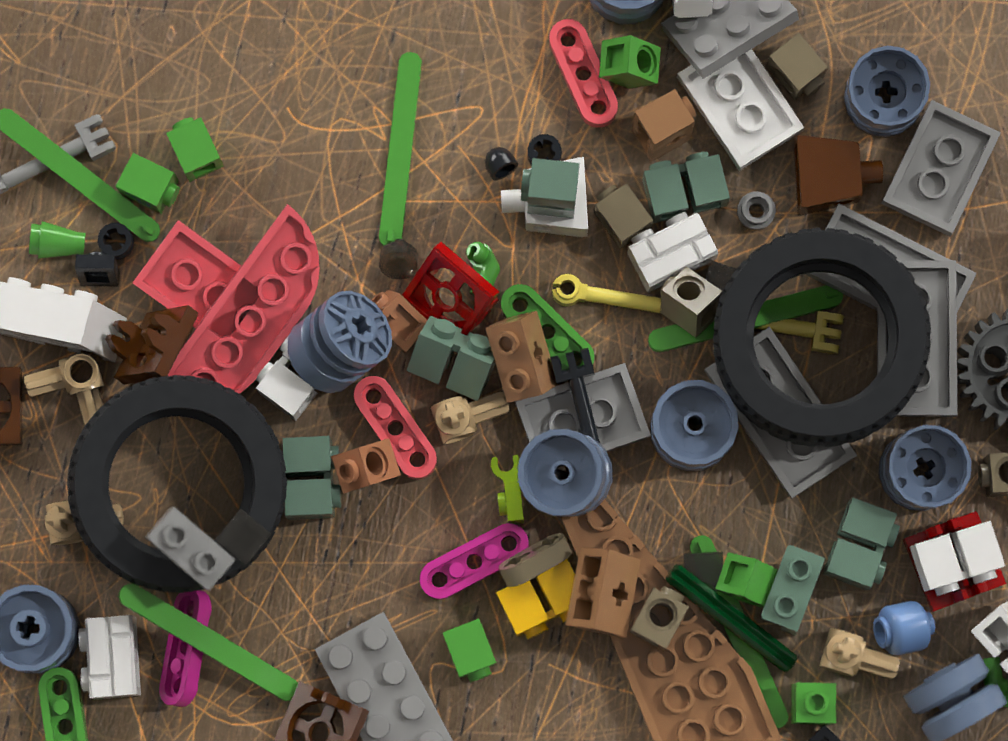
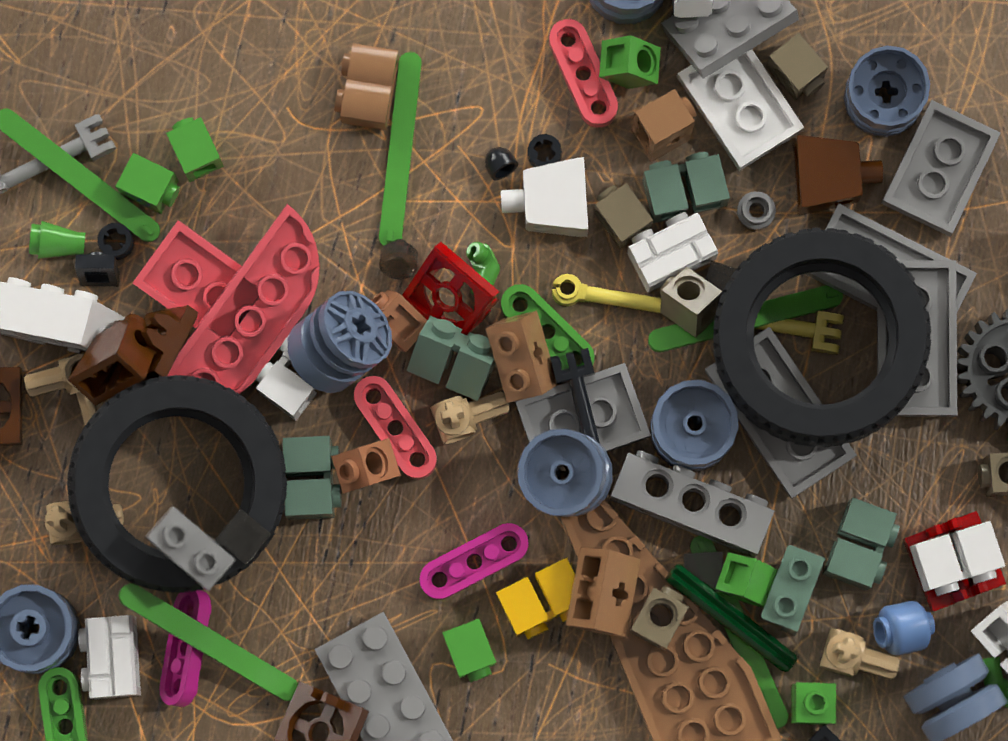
(113, 361): none -> reddish brown torso
(368, 86): none -> medium nougat brick
(509, 501): lime plate -> none
(535, 560): dark tan beam -> none
(550, 187): sand green piece -> none
(743, 537): none -> light grey brick
(947, 471): sand blue wheel -> none

